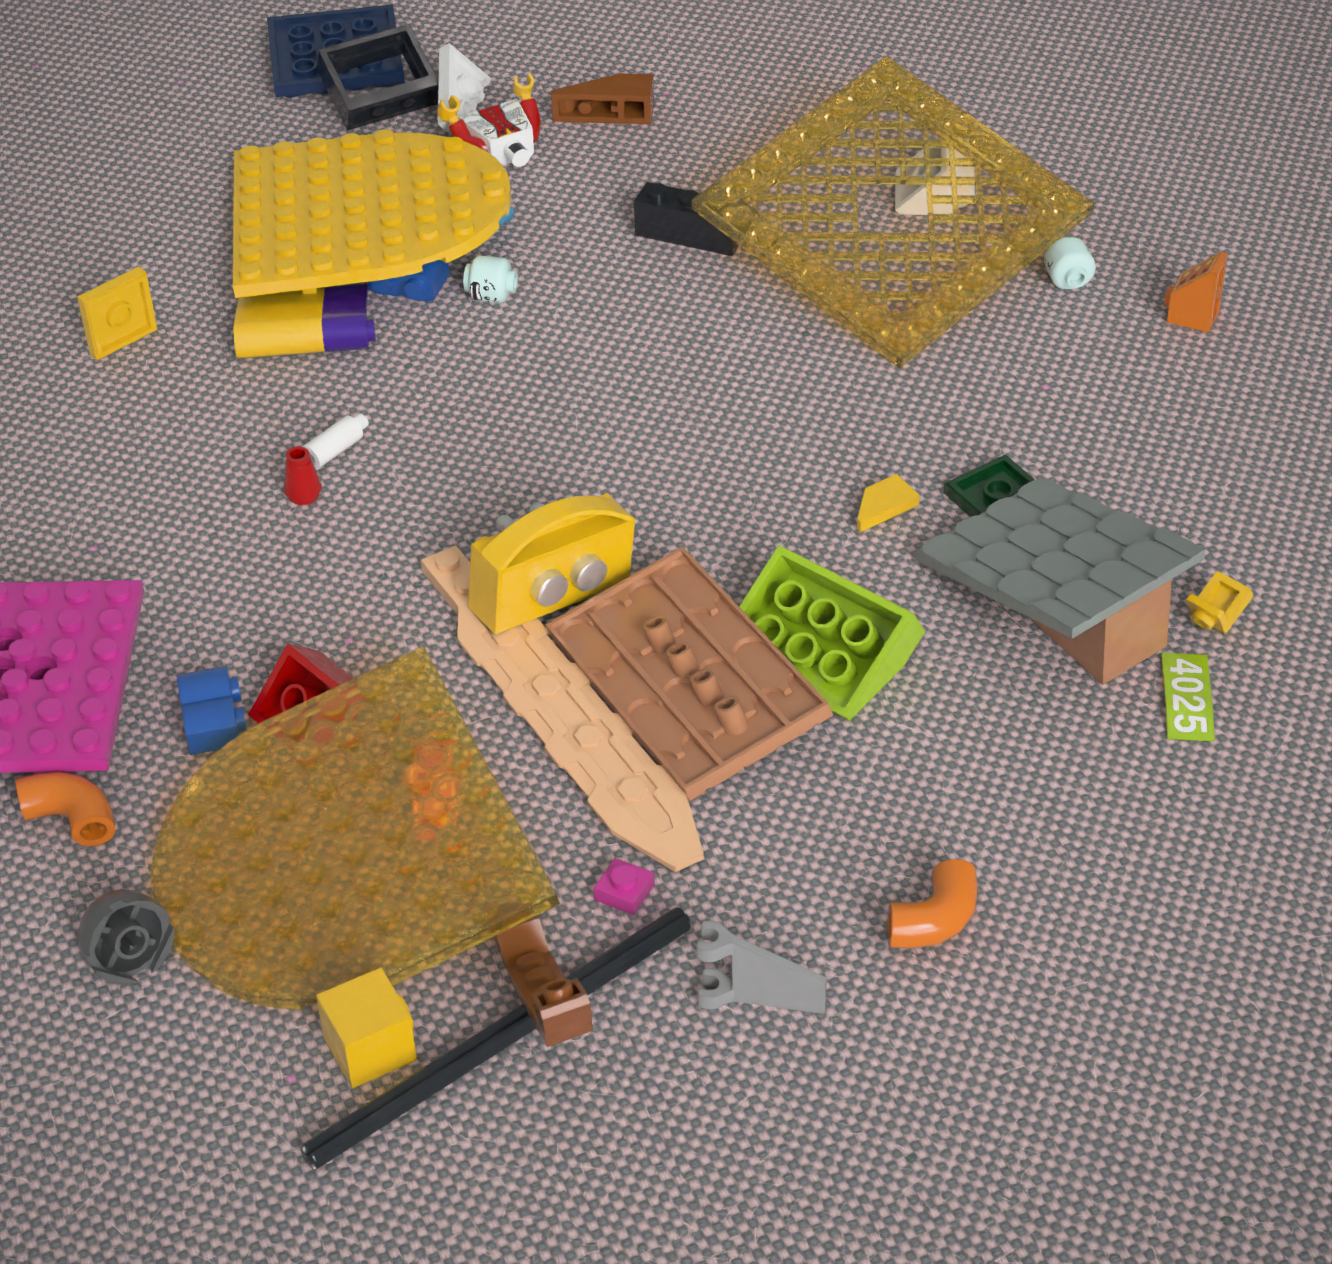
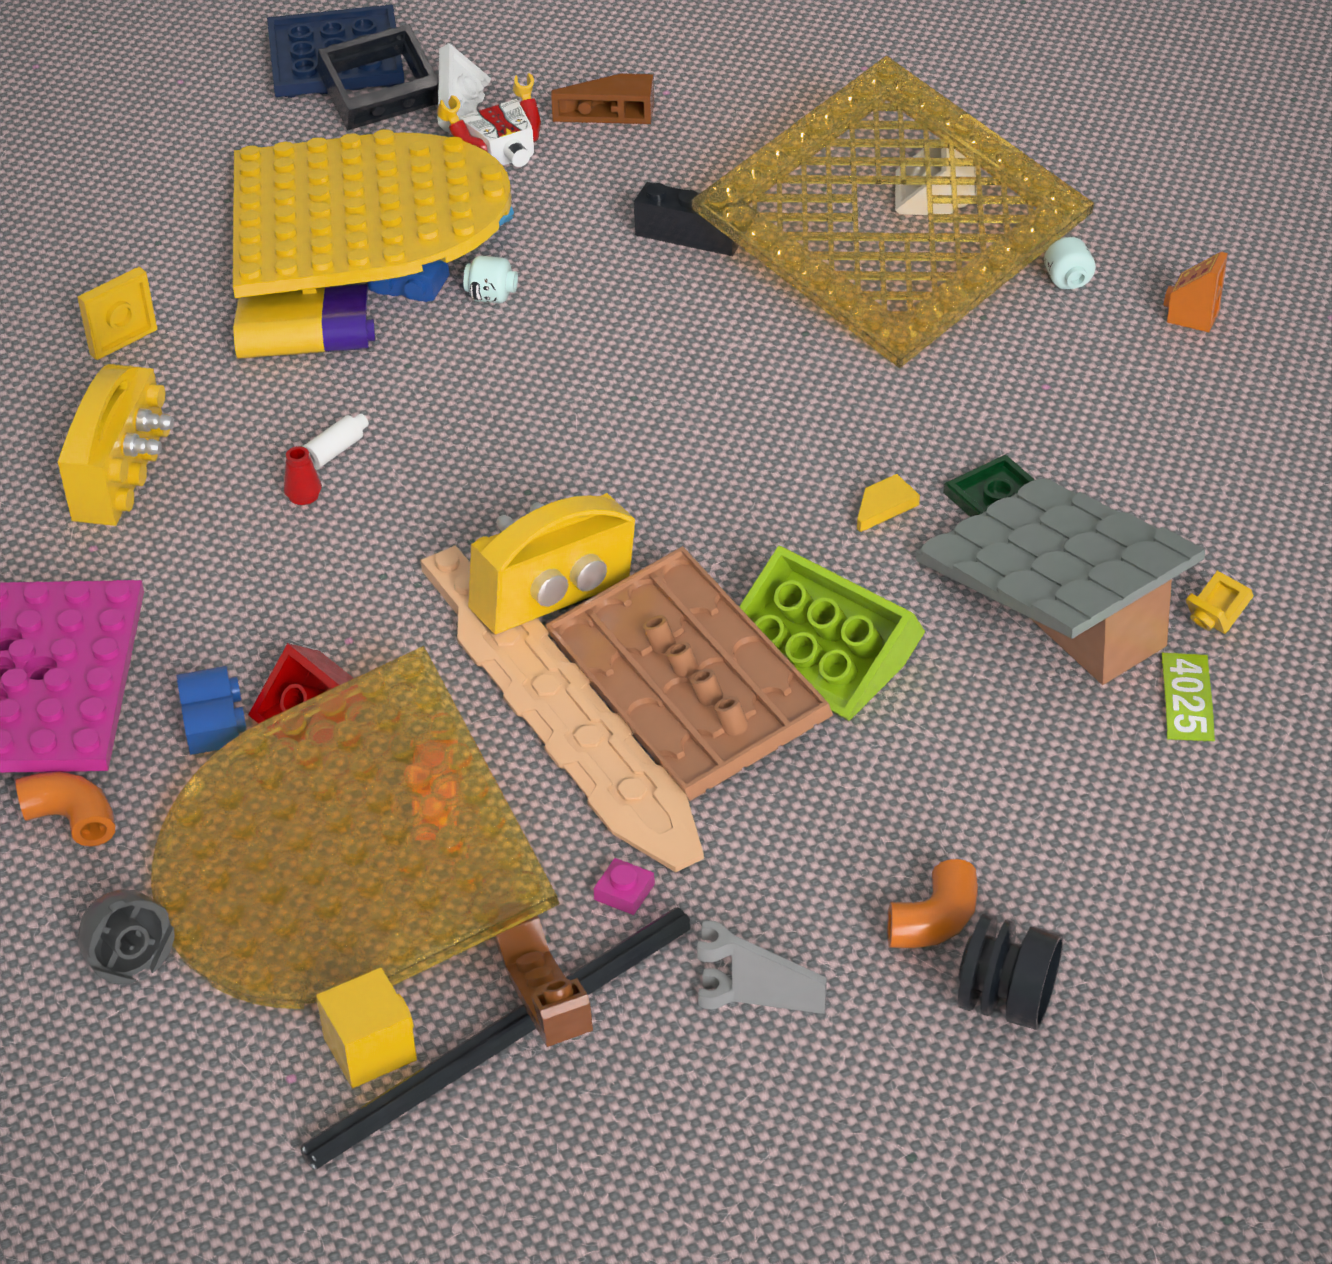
(112, 442): none -> yellow piece
(1010, 970): none -> black wheel

